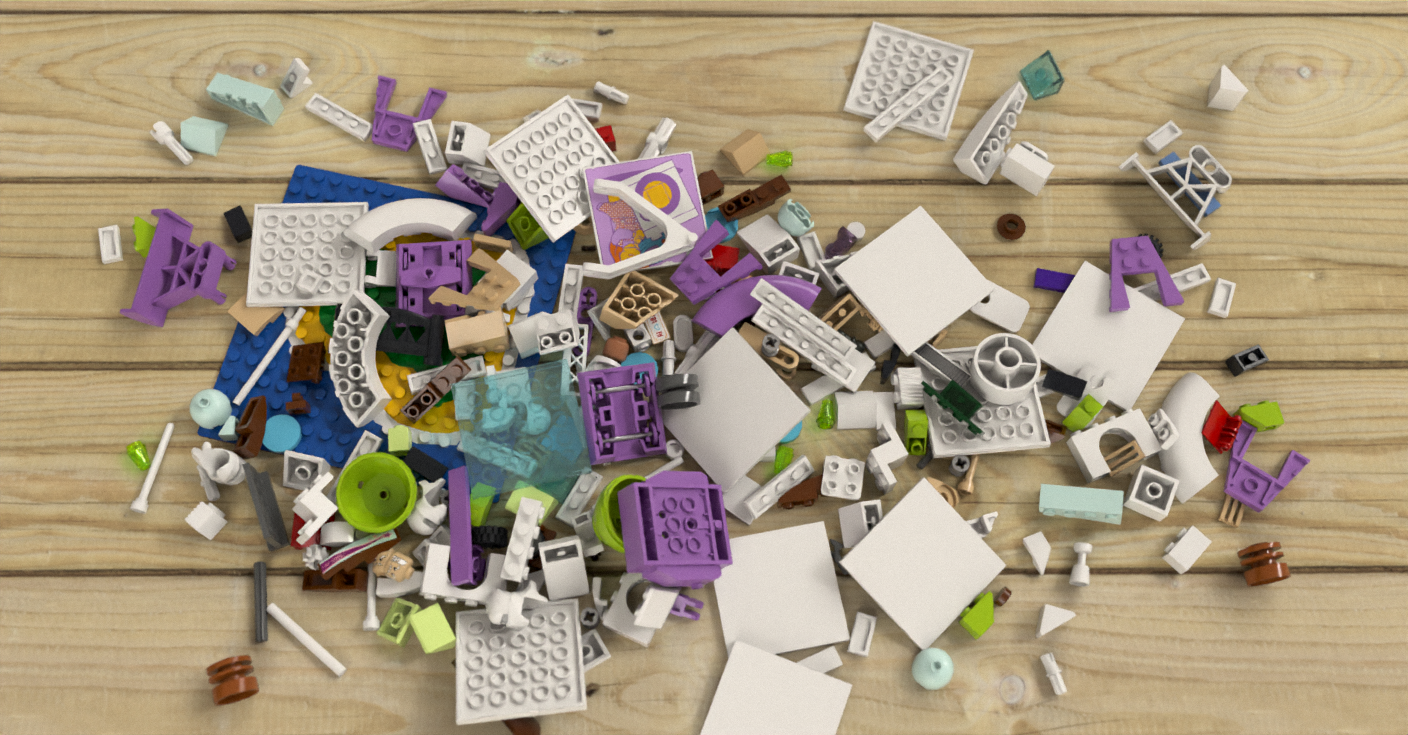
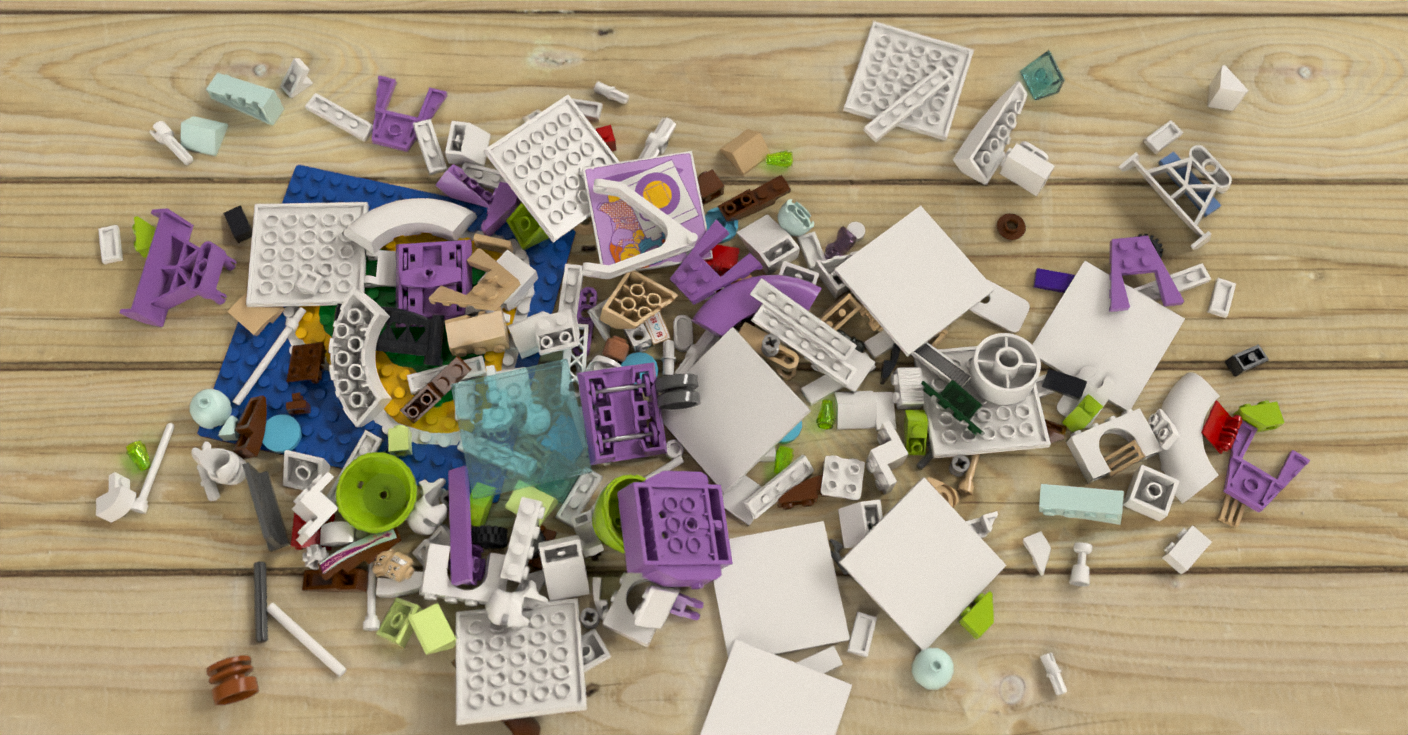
(116, 501): none -> white brick
(206, 519): white brick -> none
(424, 465): black slope -> none
(1002, 597): reddish brown tile -> none
(1050, 618): white slope -> none
(1263, 563): dark orange wheel -> none

